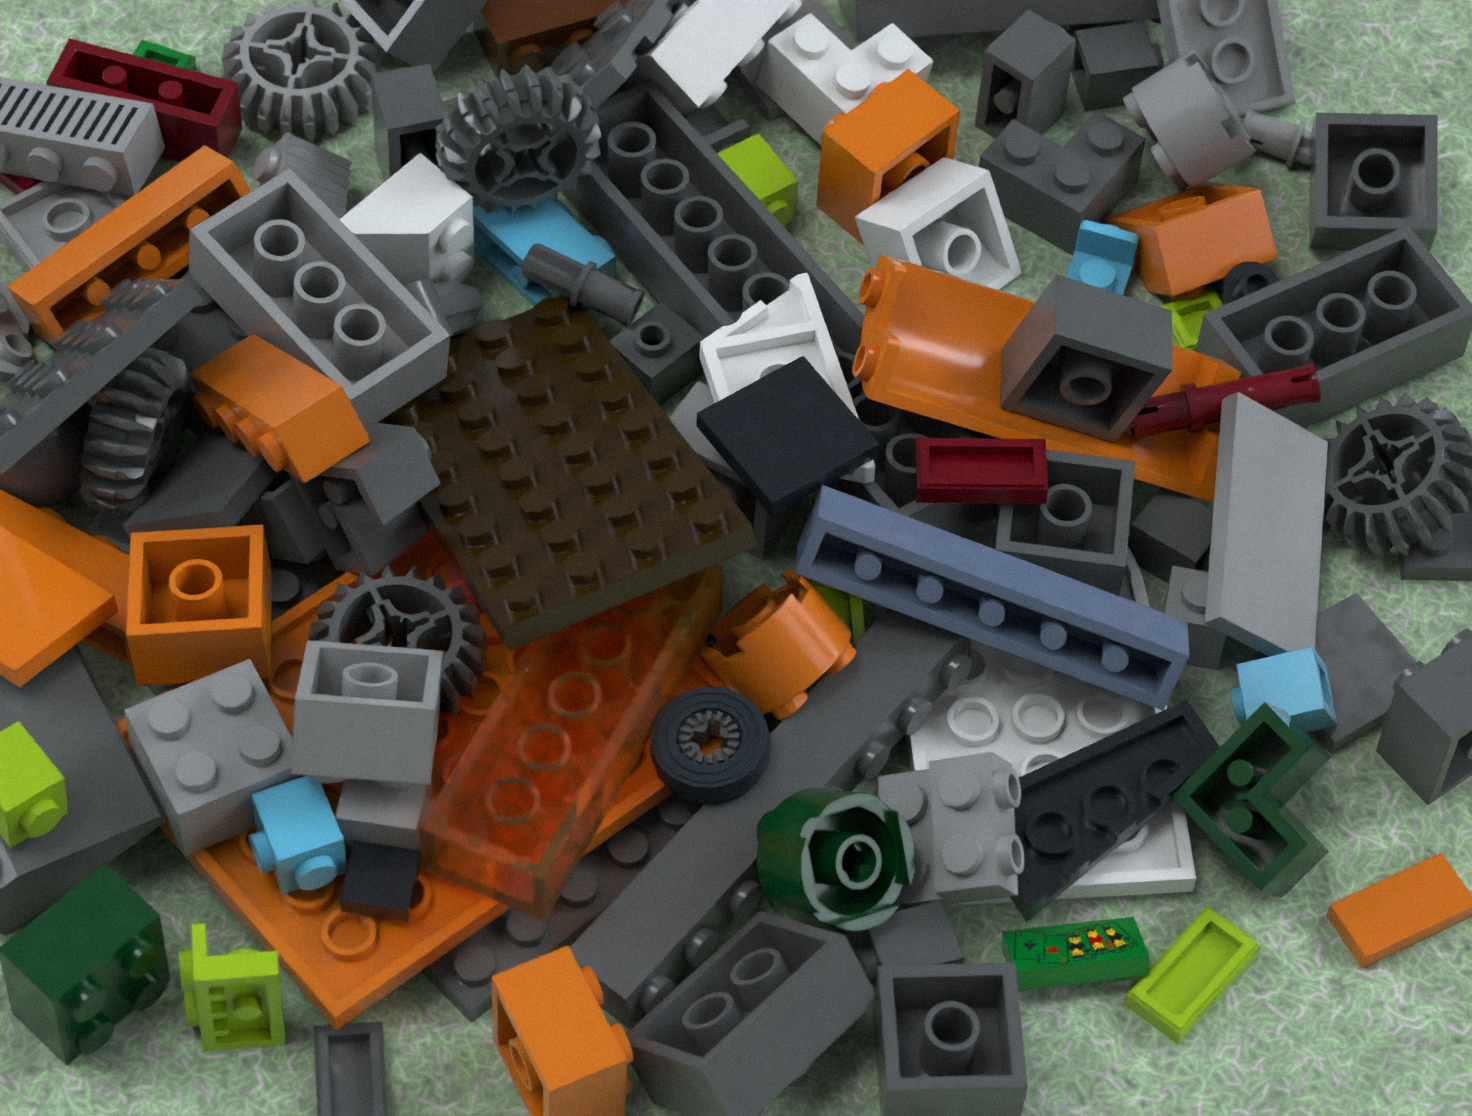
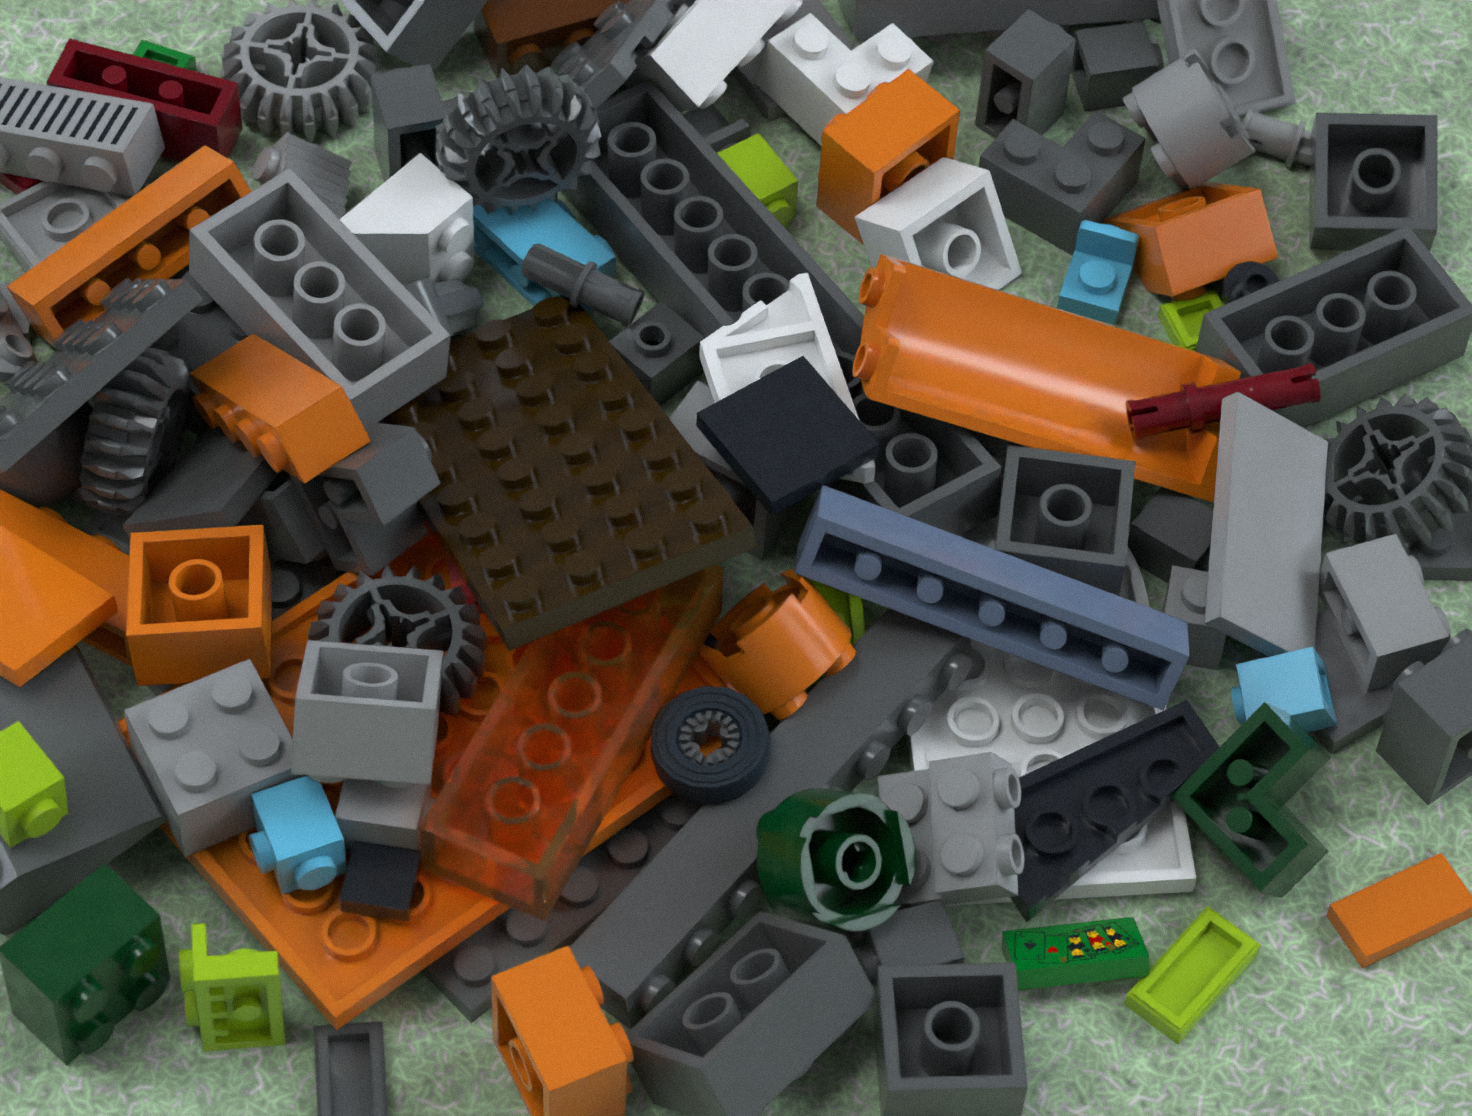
(981, 470): dark red tile -> none
(1086, 358): dark grey brick -> none
(1381, 609): none -> light grey brick

